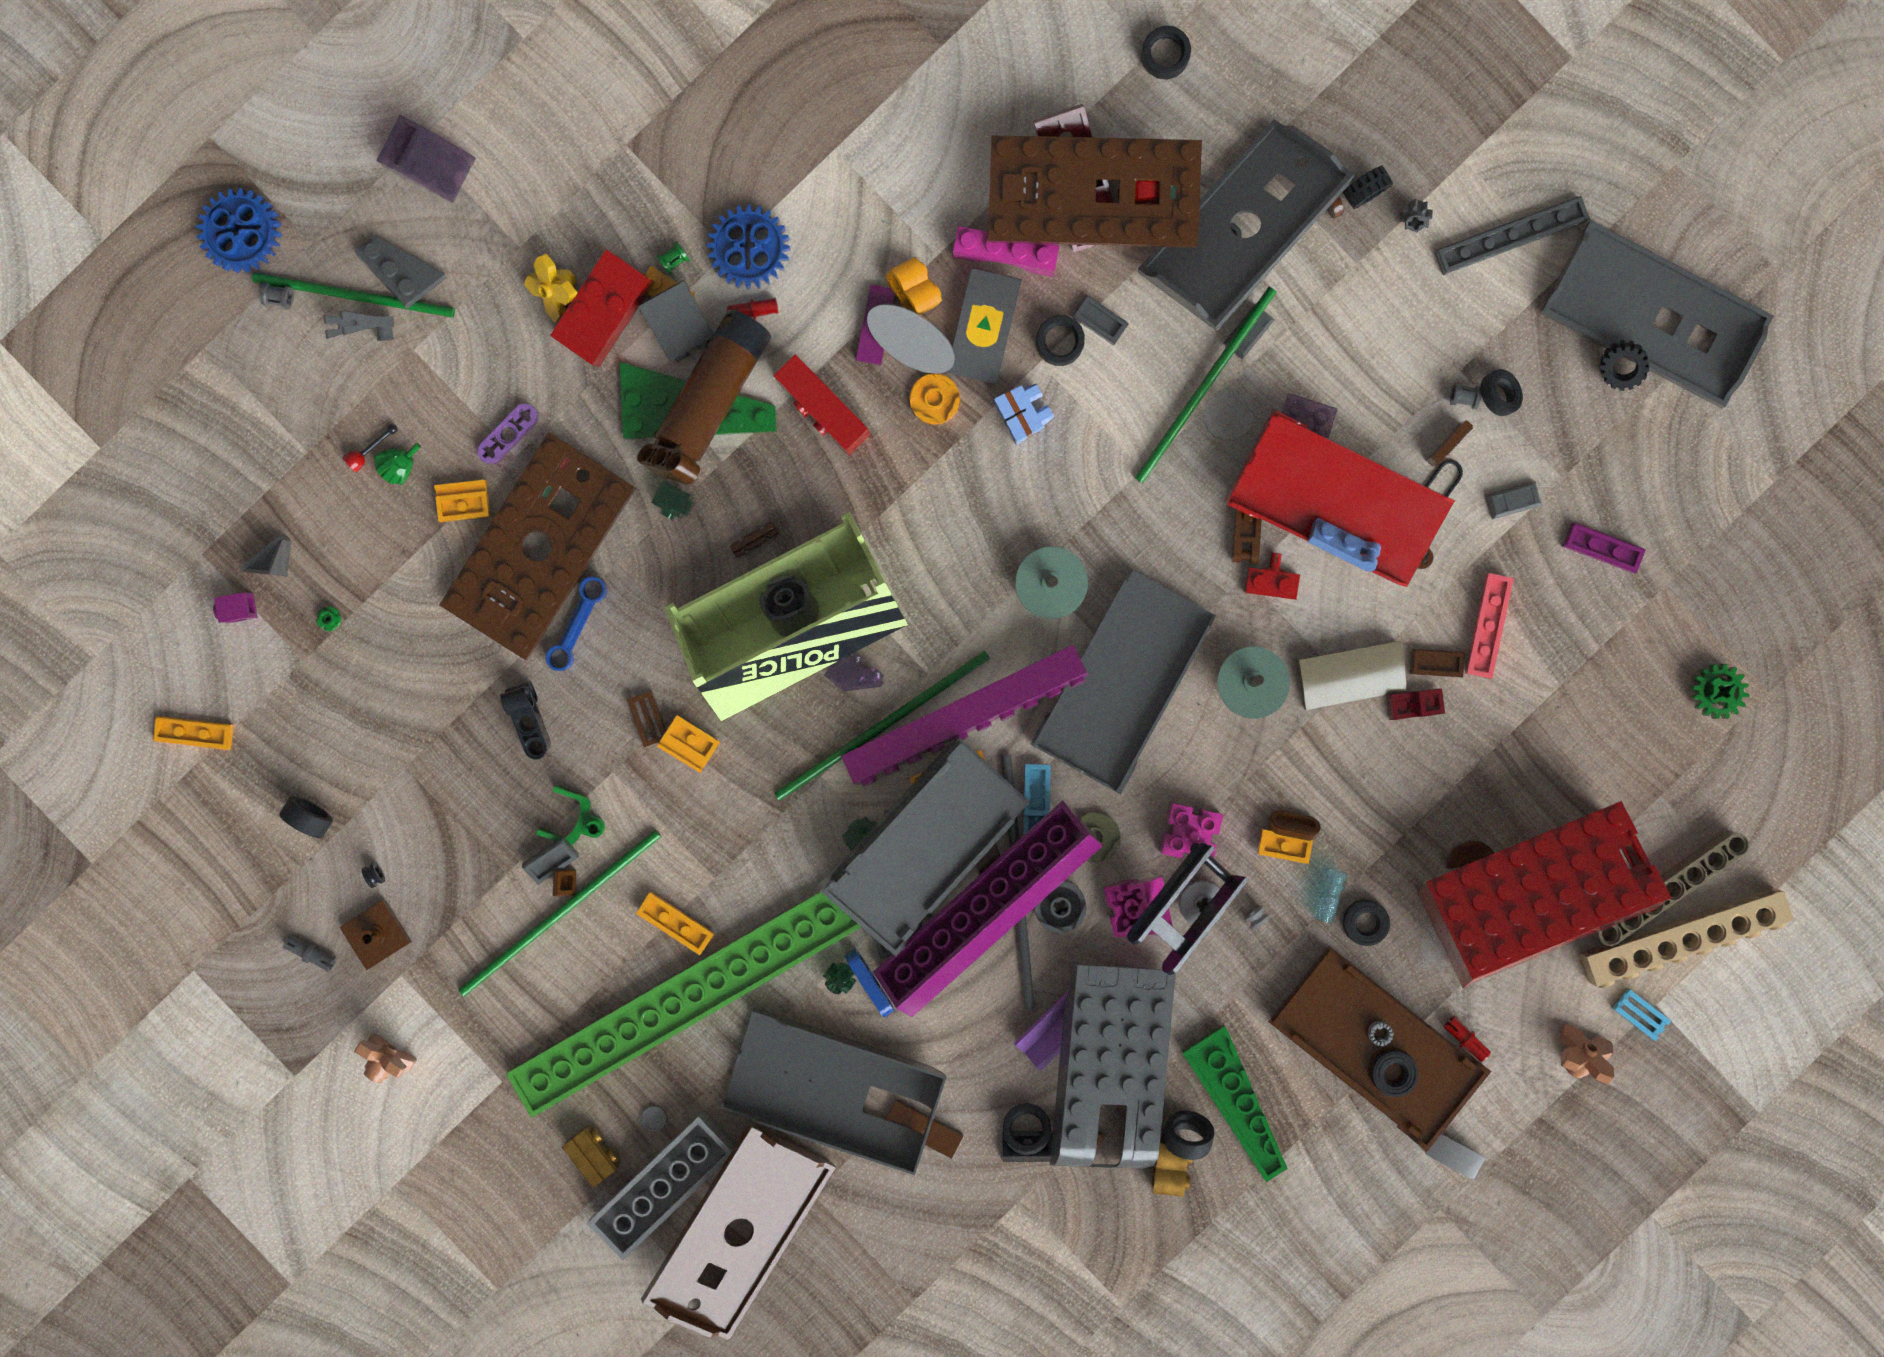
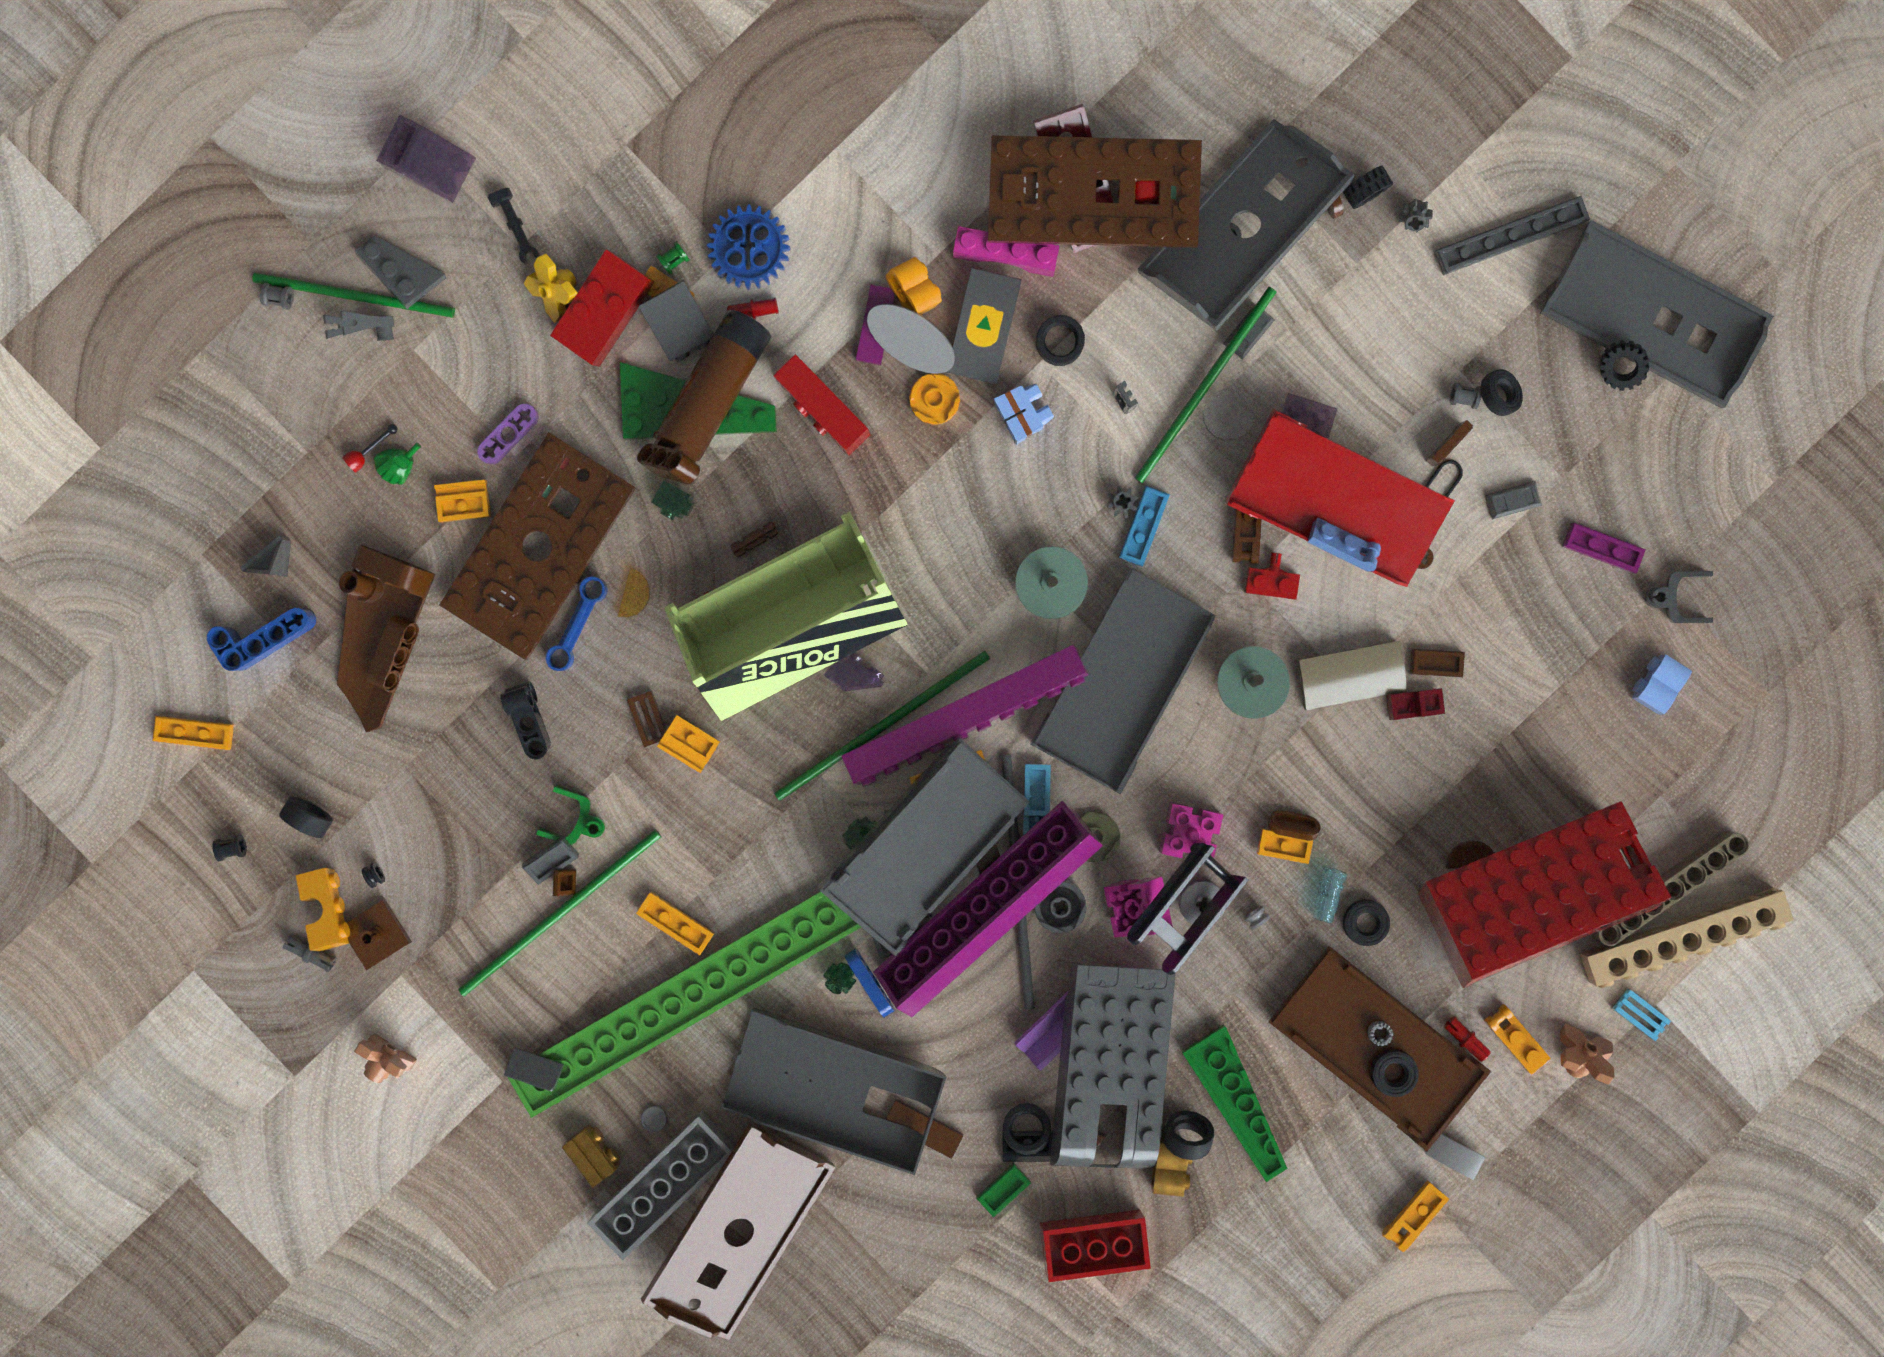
(229, 848): none -> black bush
(235, 608): magenta brick -> none
(242, 253): blue gear -> none
(265, 634): none -> blue beam
(331, 928): none -> light orange arch
(335, 619): green plate -> none
(378, 629): none -> reddish brown panel
(503, 197): none -> black piece
(534, 1069): none -> dark grey slope
(635, 594): none -> clear yellow tile
(789, 604): dark grey brick -> none
(1003, 1190): none -> green tile
(1095, 1245): none -> red brick
(1100, 320): dark grey tile -> none
(1120, 390): none -> dark grey tile
(1125, 495): none -> dark grey gear
(1144, 526): none -> dark azure tile
(1168, 32): black tyre -> none
(1415, 1216): none -> light orange plate
(1489, 625): coral plate -> none
(1517, 1040): none -> light orange plate
(1661, 684): none -> light blue brick
(1669, 597): none -> dark grey piece
(1731, 691): green gear -> none

